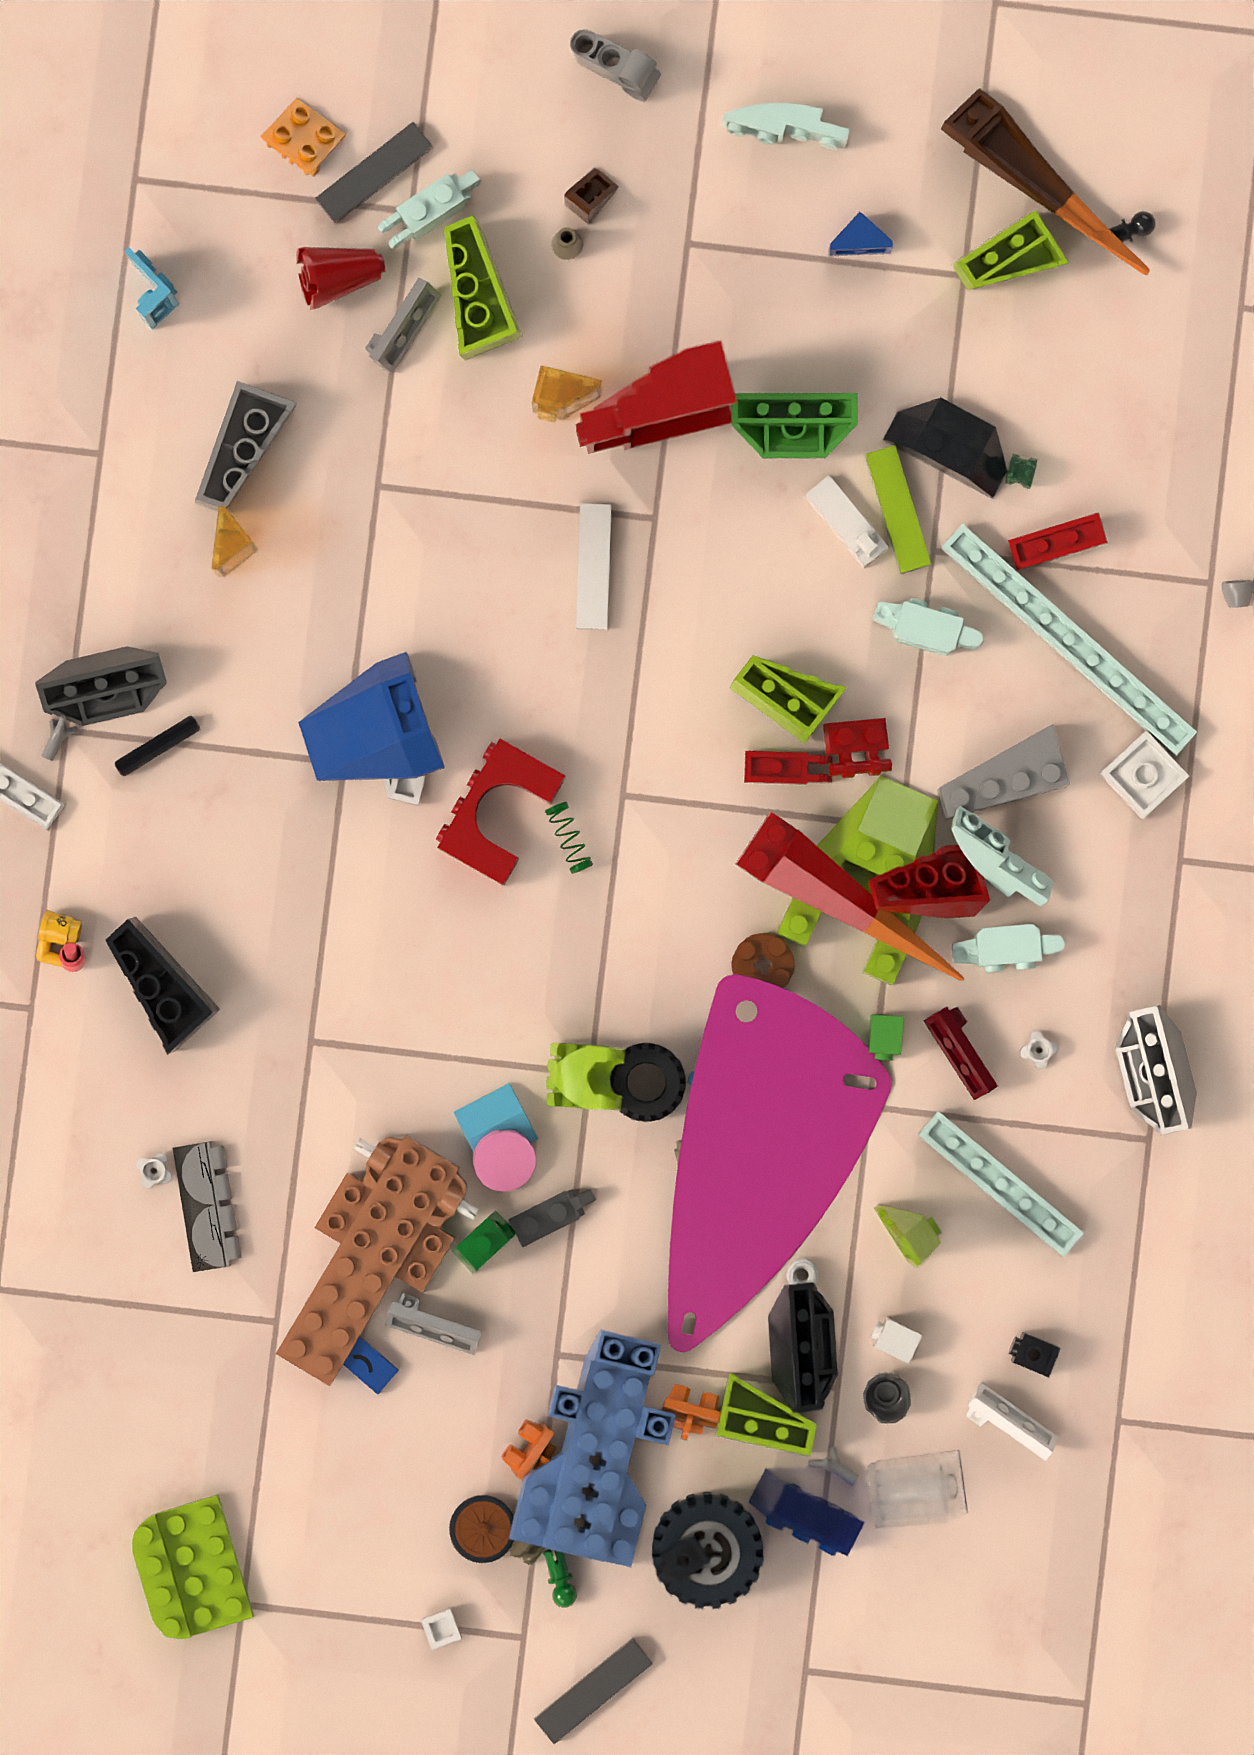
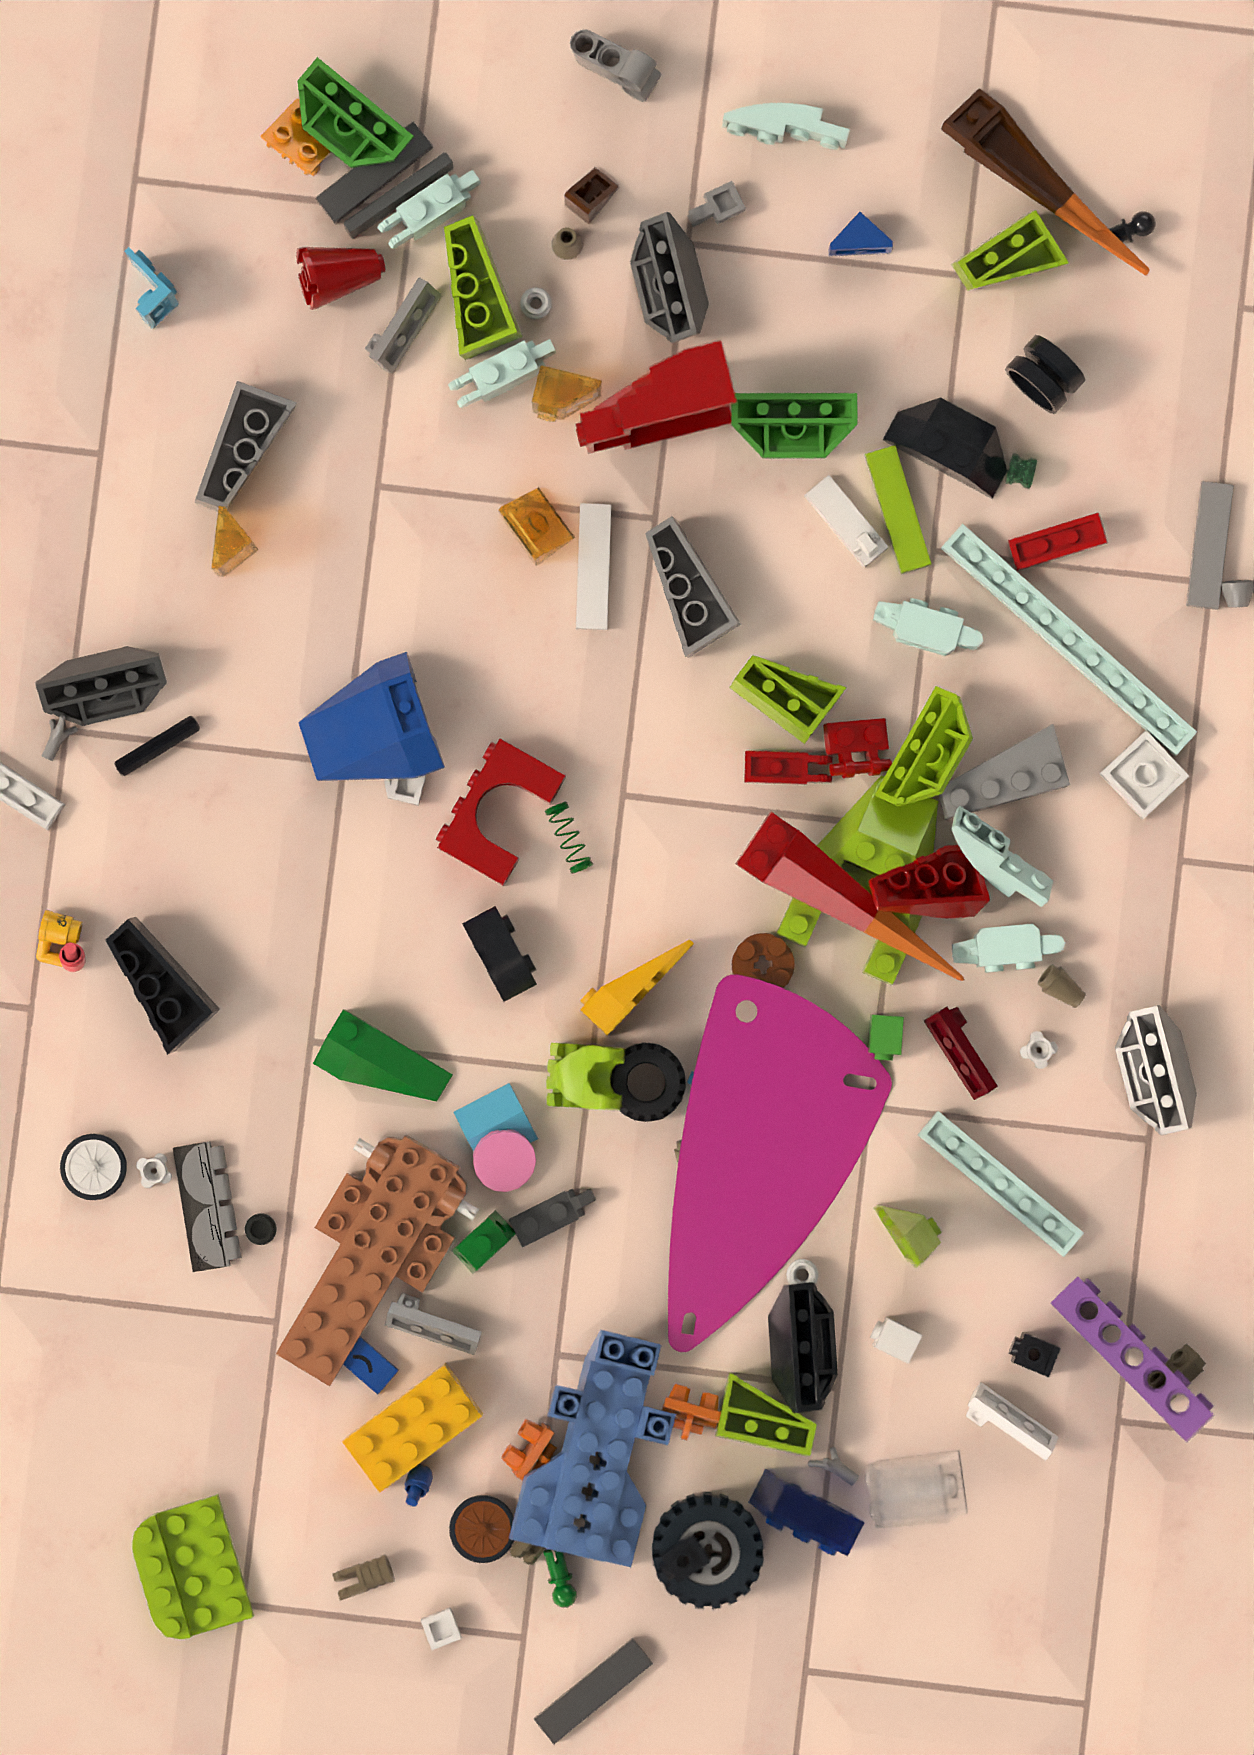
(93, 1167): none -> white wheel
(260, 1229): none -> pearl dark grey plate
(347, 119): none -> bright green wedge
(370, 1576): none -> dark tan hinge
(373, 1059): none -> green wedge
(398, 195): none -> dark grey tile
(412, 1427): none -> yellow brick
(418, 1483): none -> blue cylinder
(500, 954): none -> black brick
(503, 371): none -> light aqua hinge
(535, 293): none -> white plate
(535, 525): none -> clear yellow slope
(619, 997): none -> yellow wedge
(668, 279): none -> dark grey wedge
(692, 594): none -> light grey wedge
(720, 203): none -> light grey plate
(887, 1397): dark grey hair -> none
(928, 752): none -> lime wedge
(1045, 374): none -> black wheel
(1061, 986): none -> dark tan cone
(1184, 1360): none -> dark tan hinge
(1184, 1423): none -> medium lavender brick
(1209, 545): none -> light grey tile

